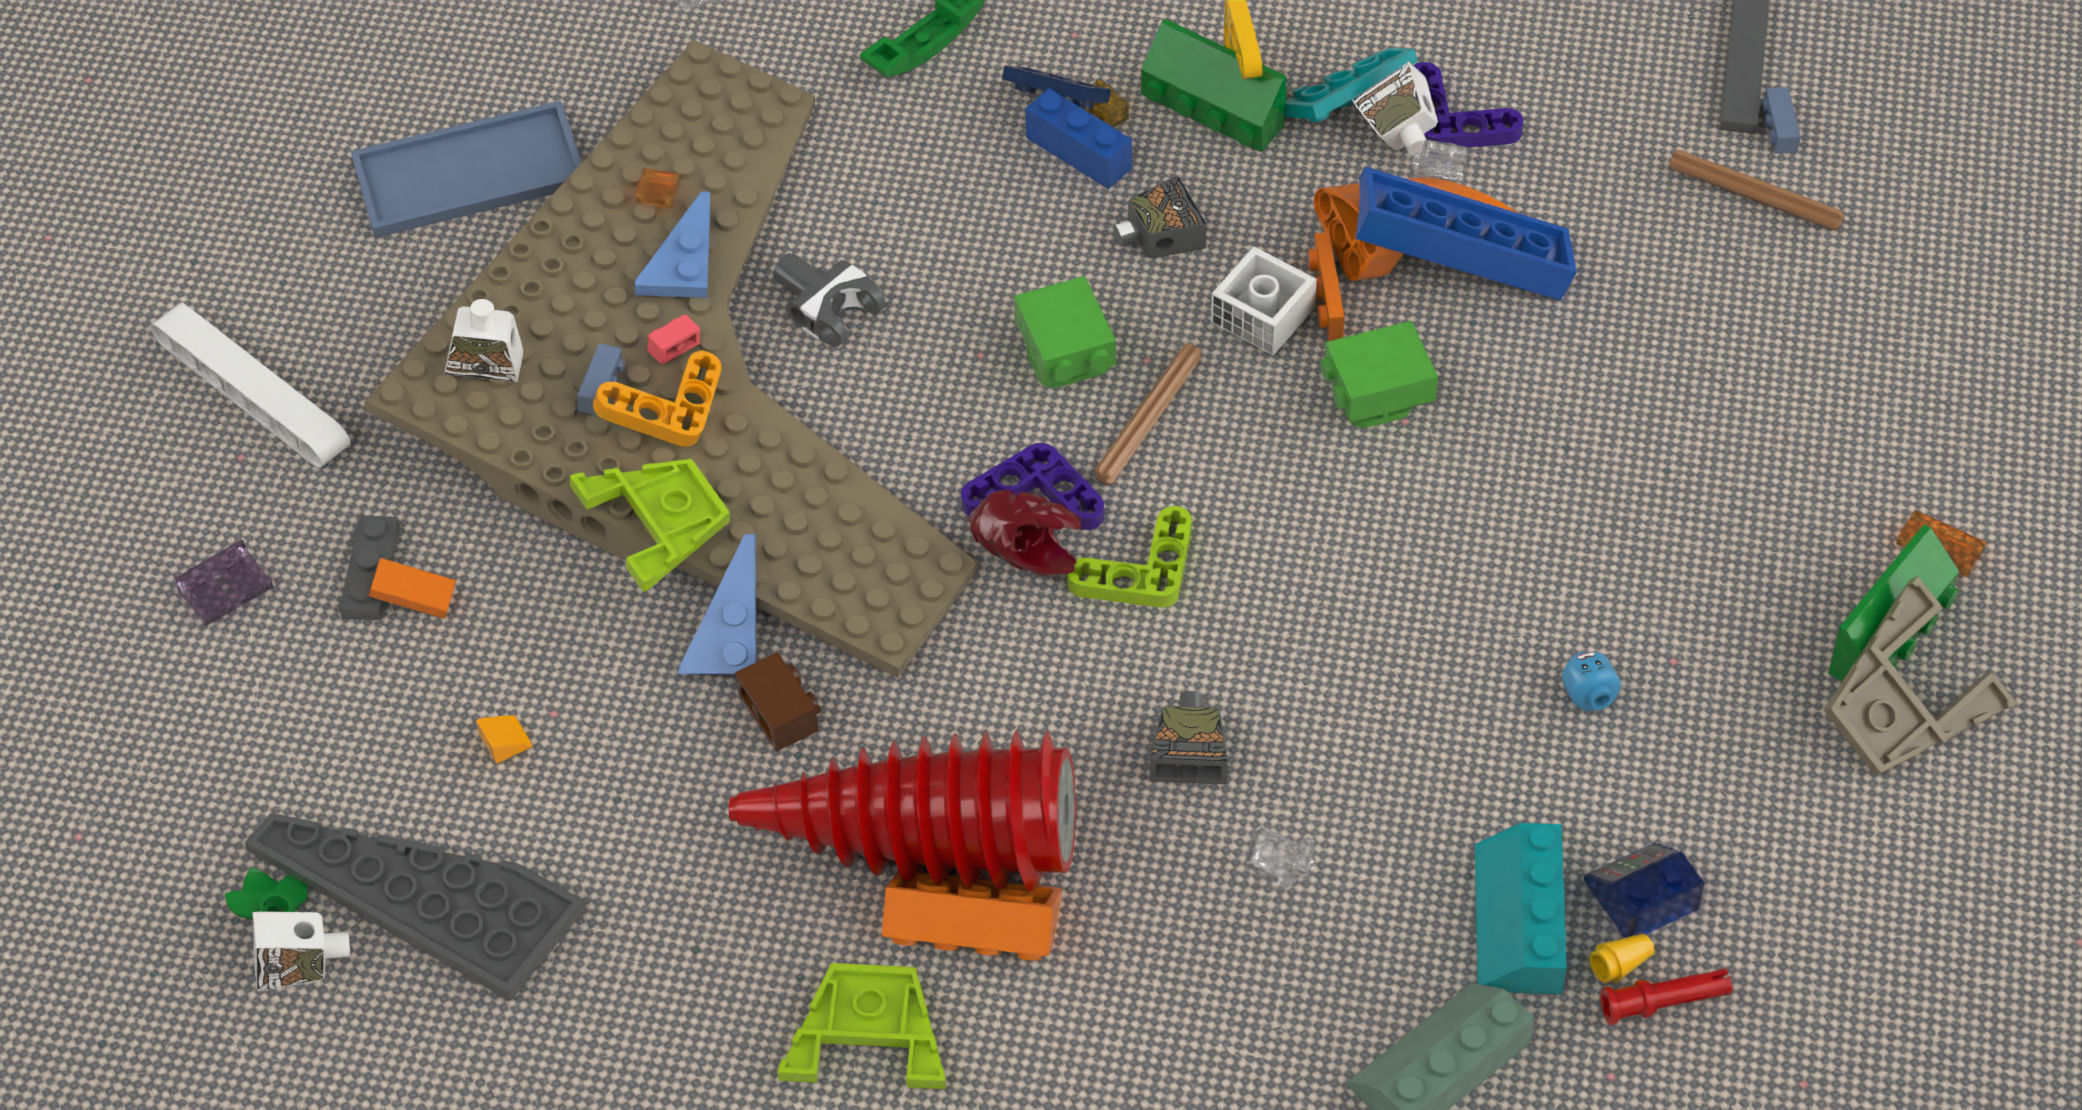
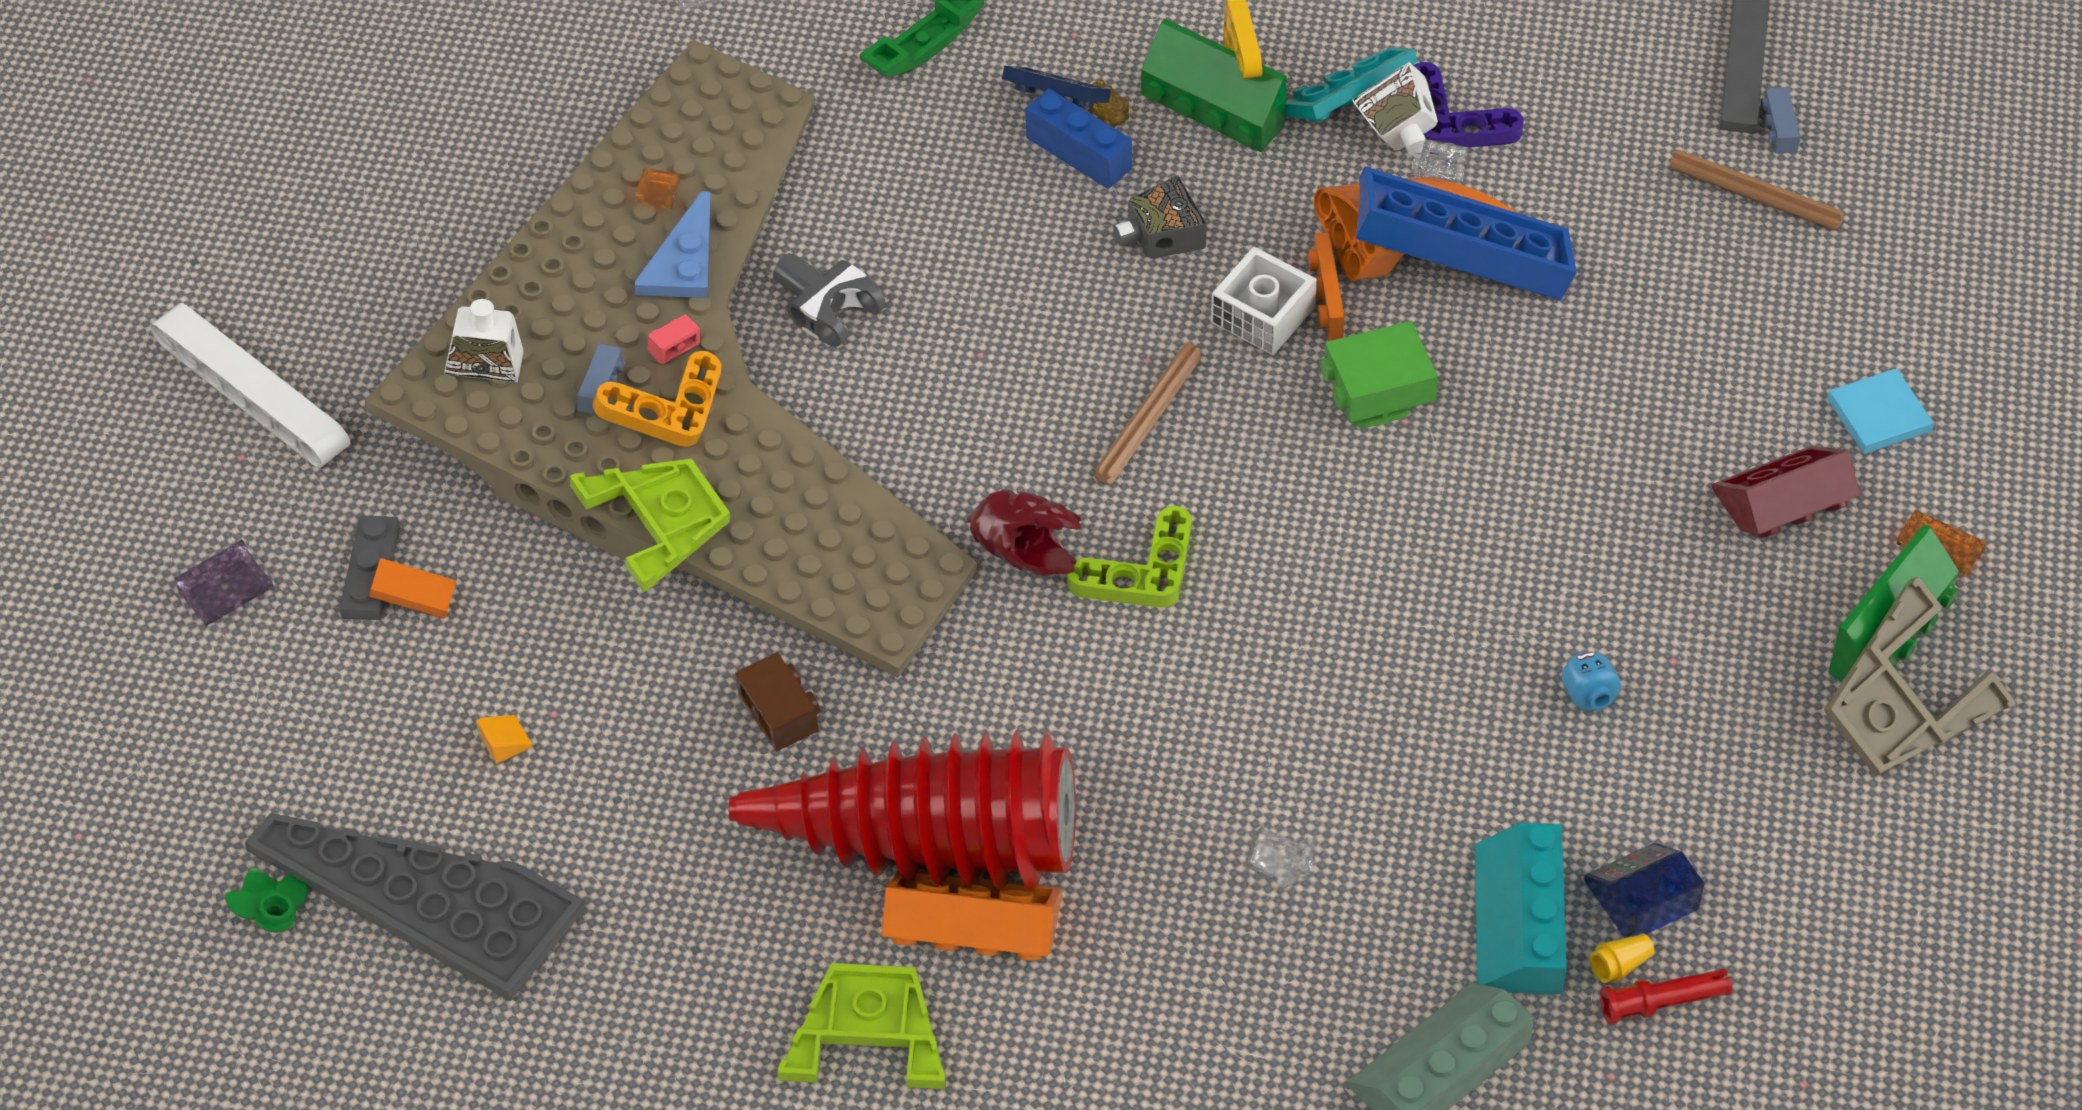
(293, 948): white torso -> none
(466, 168): sand blue tile -> none
(728, 629): medium blue wing -> none
(1040, 476): dark purple beam -> none
(1065, 332): bright green brick -> none
(1189, 743): torso -> none
(1788, 489): none -> slope
(1880, 411): none -> medium azure tile

